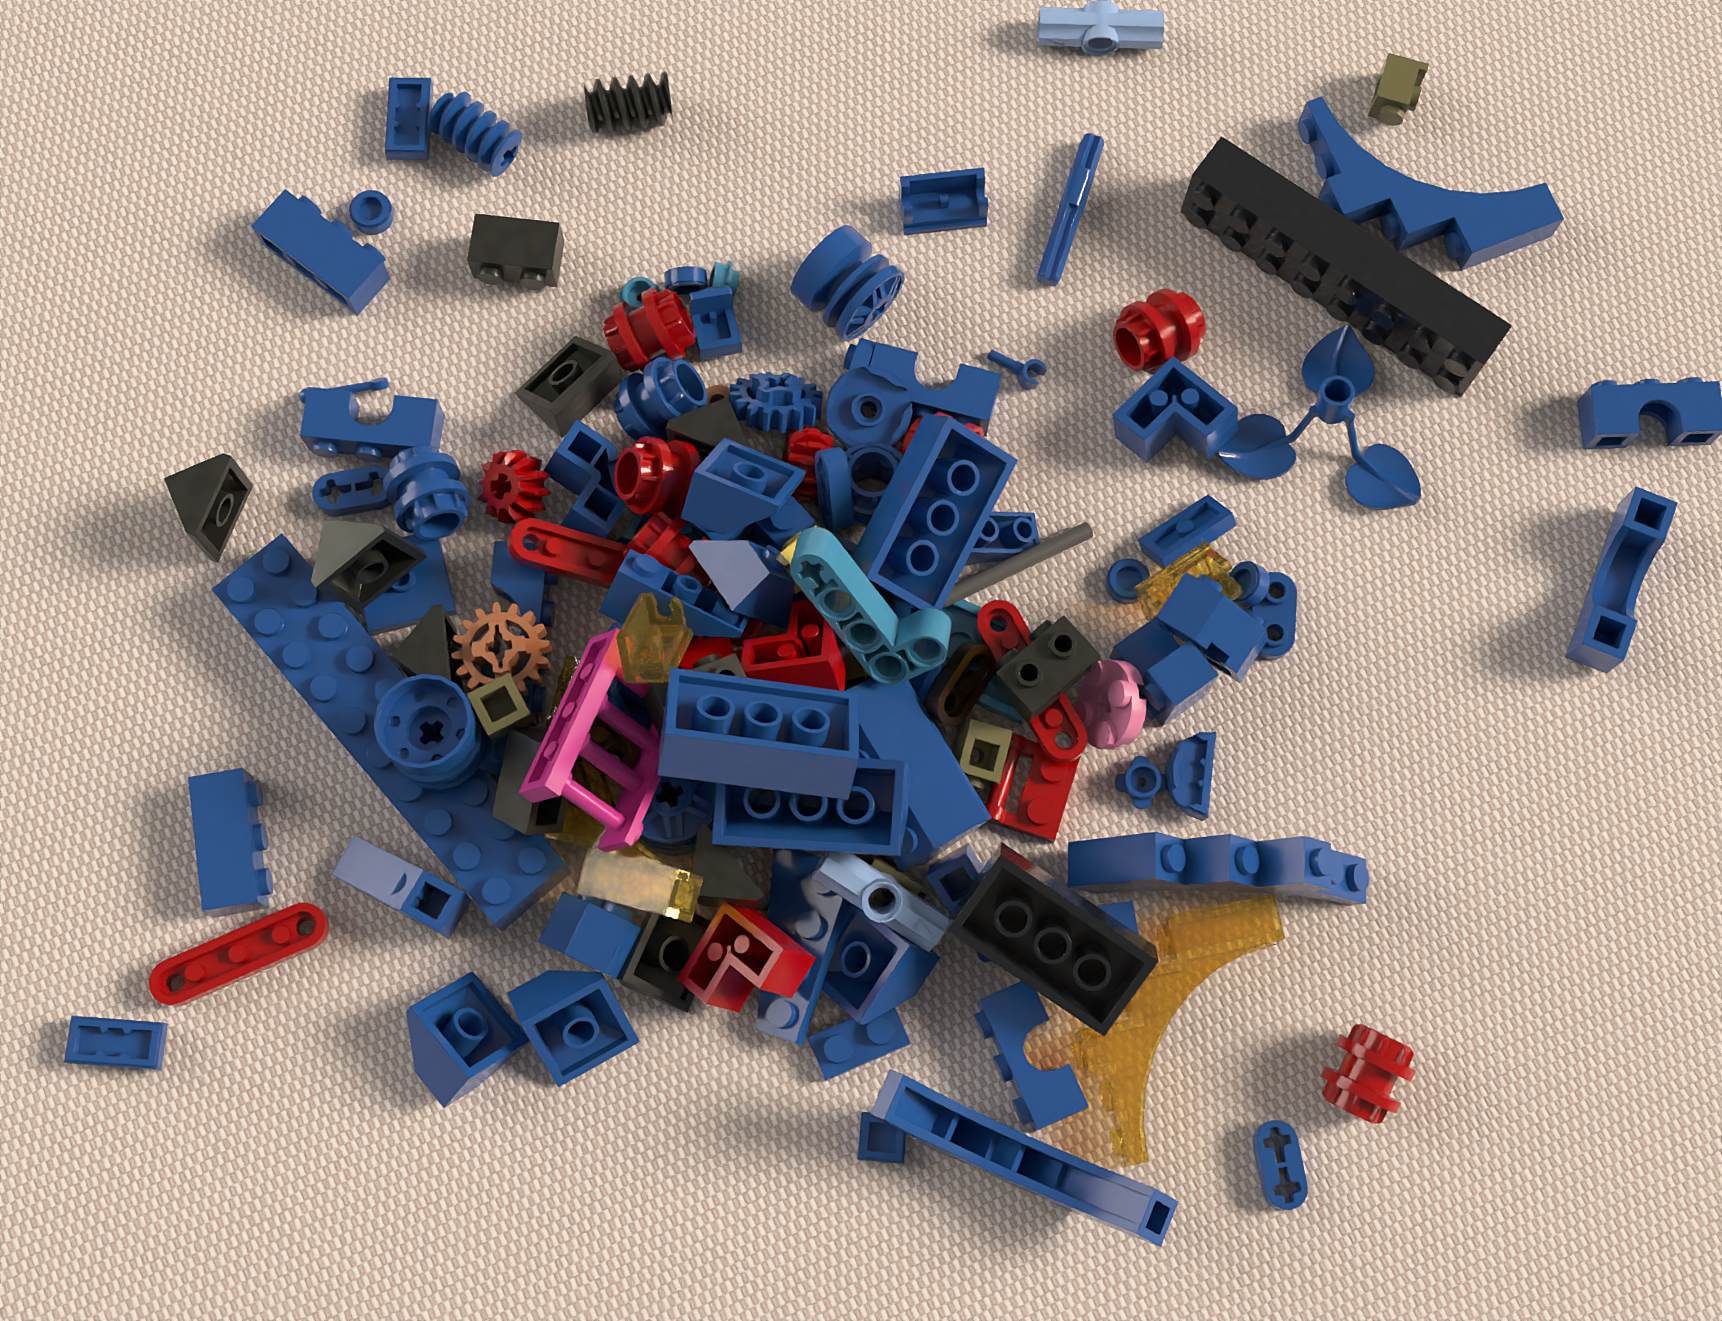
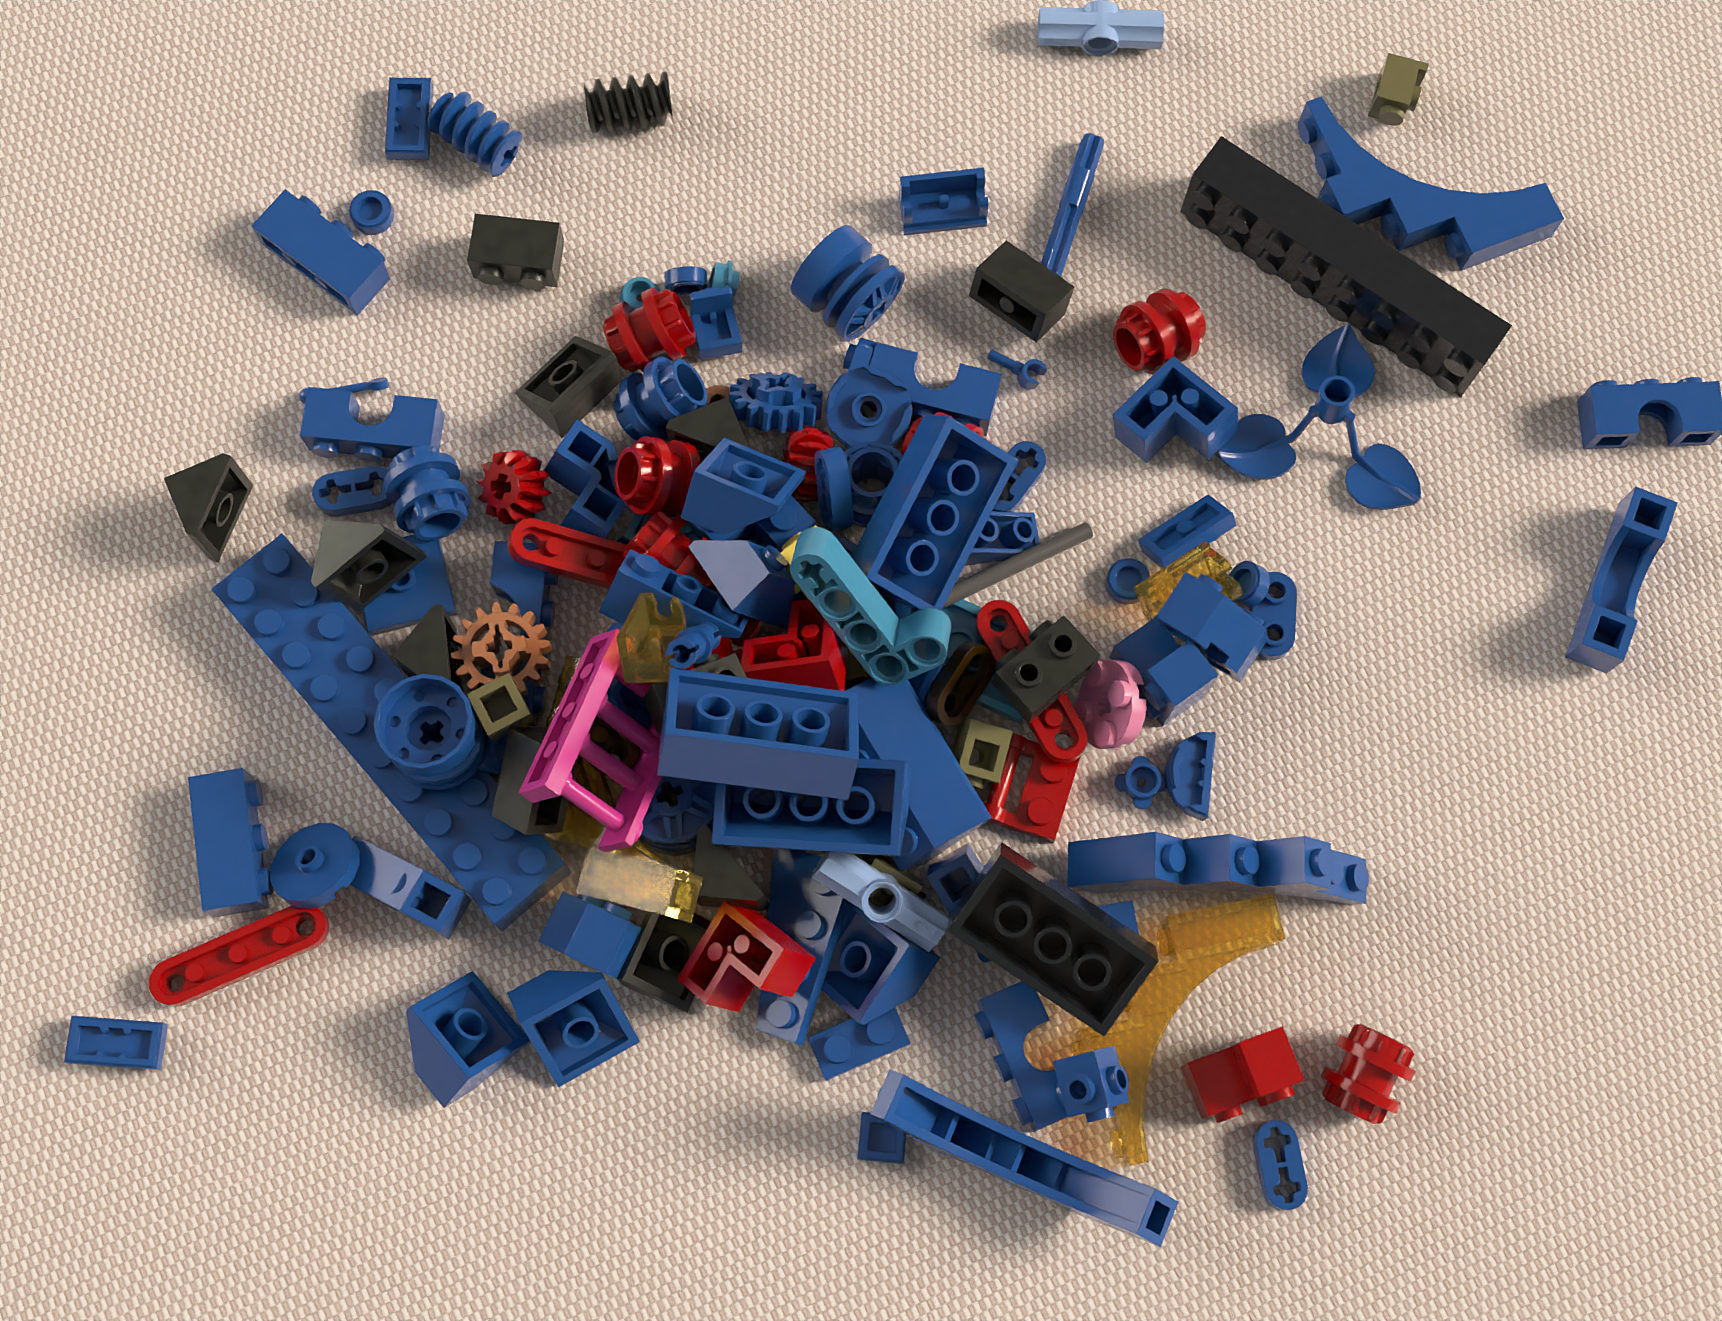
(314, 865): none -> blue plate
(693, 645): none -> blue pin
(1029, 292): none -> pearl dark grey brick
(1029, 477): none -> blue beam
(1091, 1084): none -> blue brick
(1247, 1071): none -> red brick

